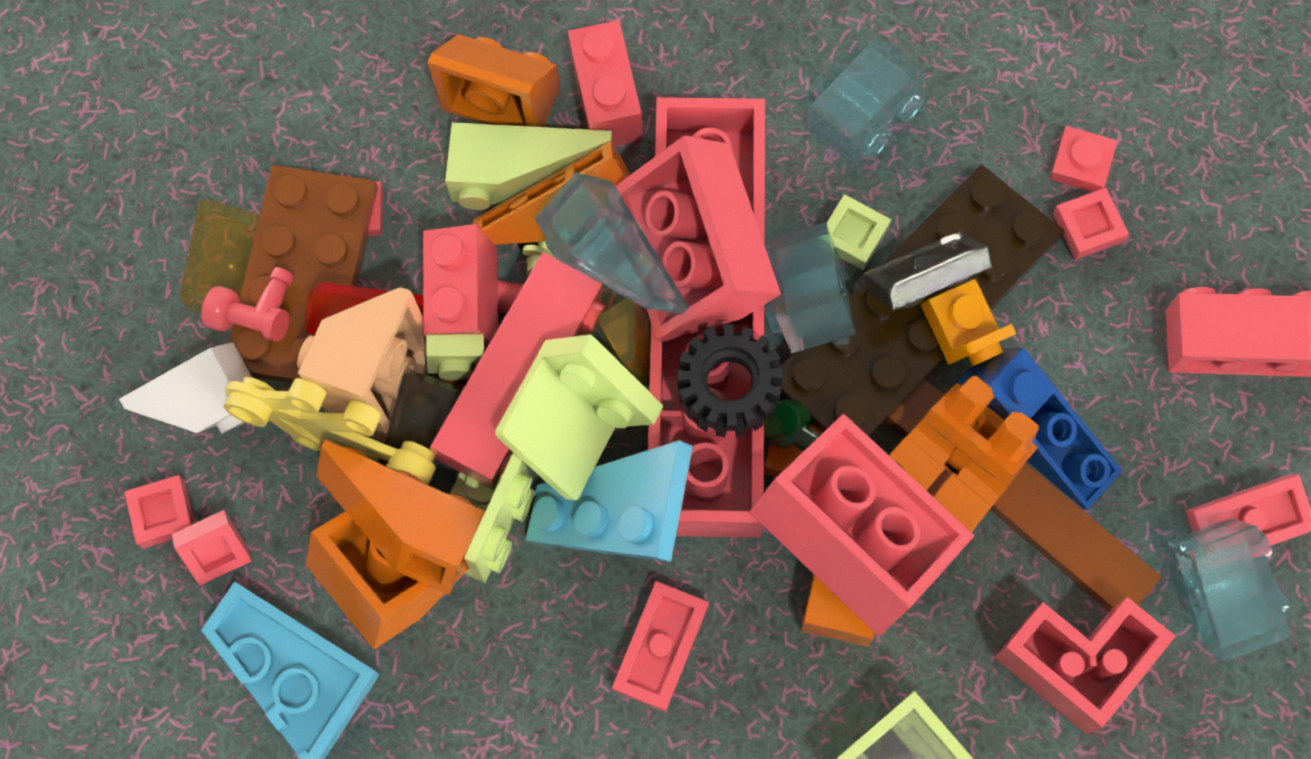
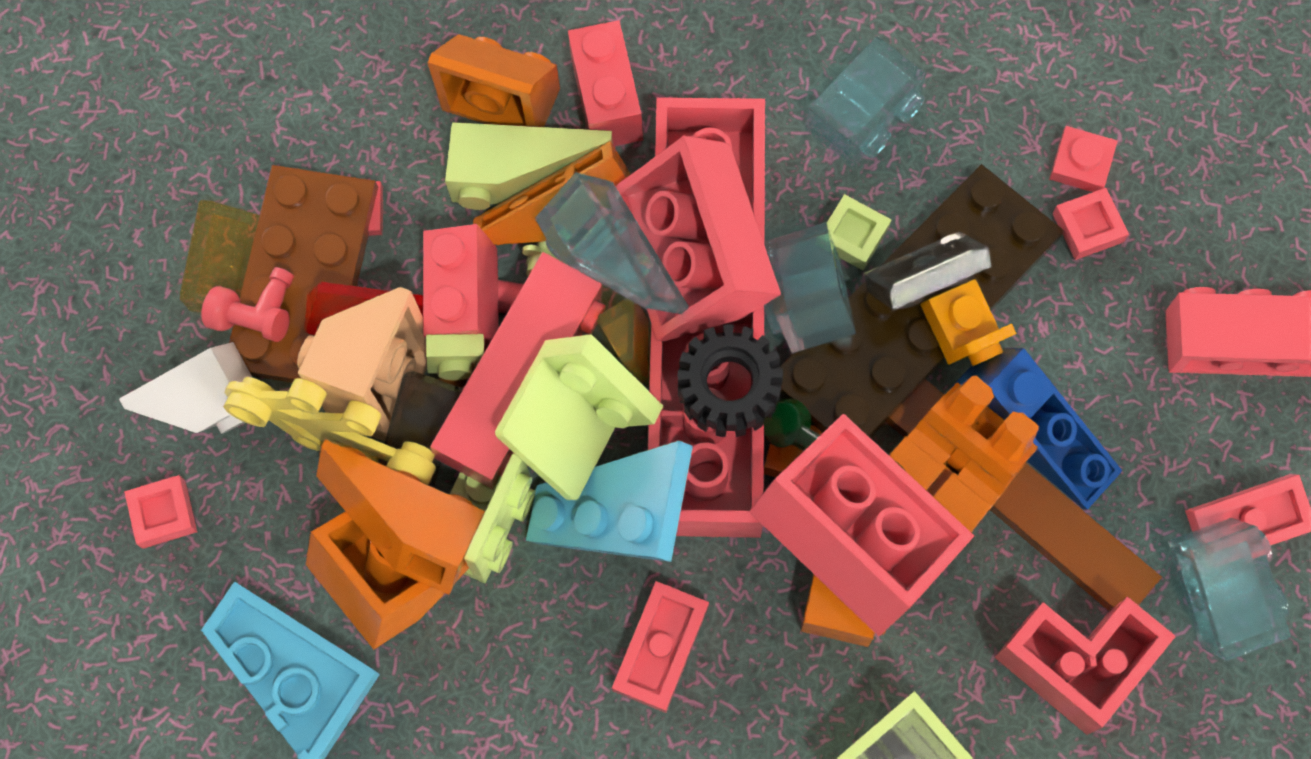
(211, 547): coral plate -> none

